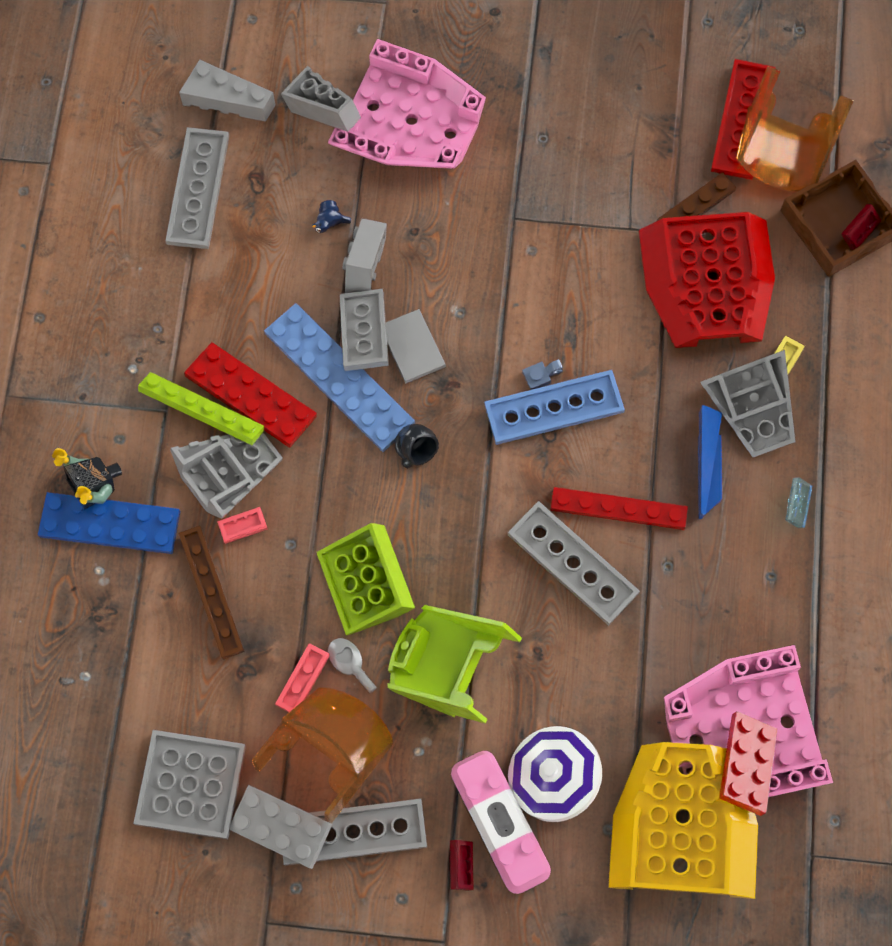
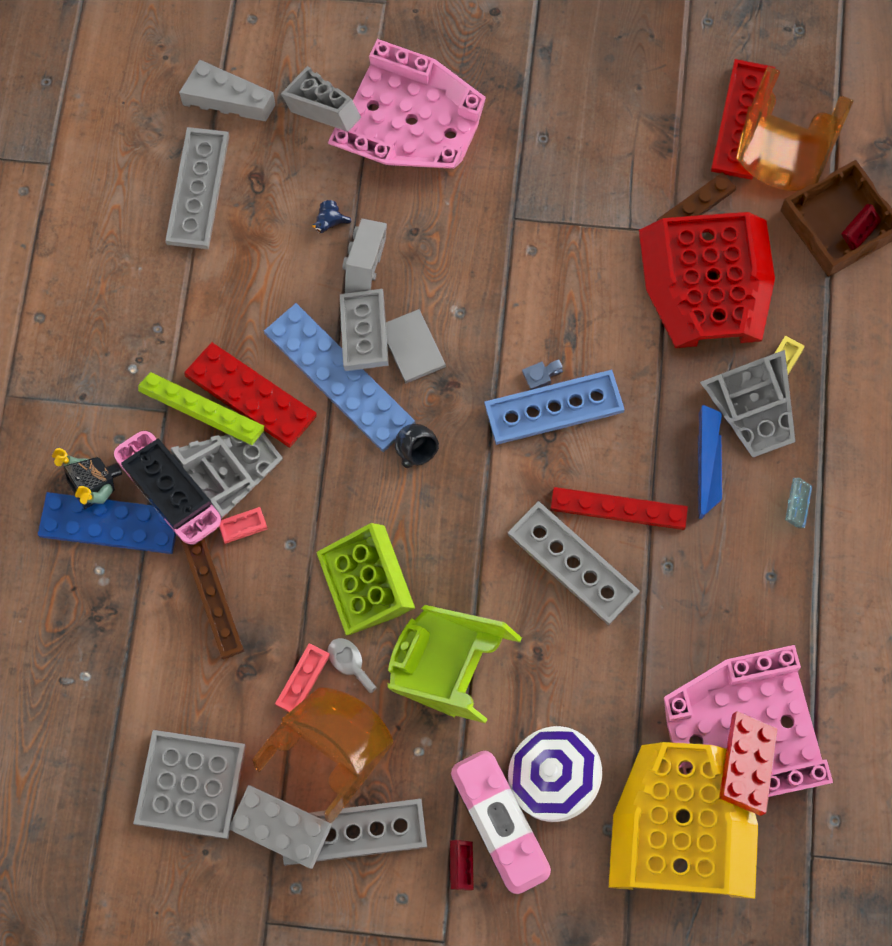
(168, 487): none -> black piece

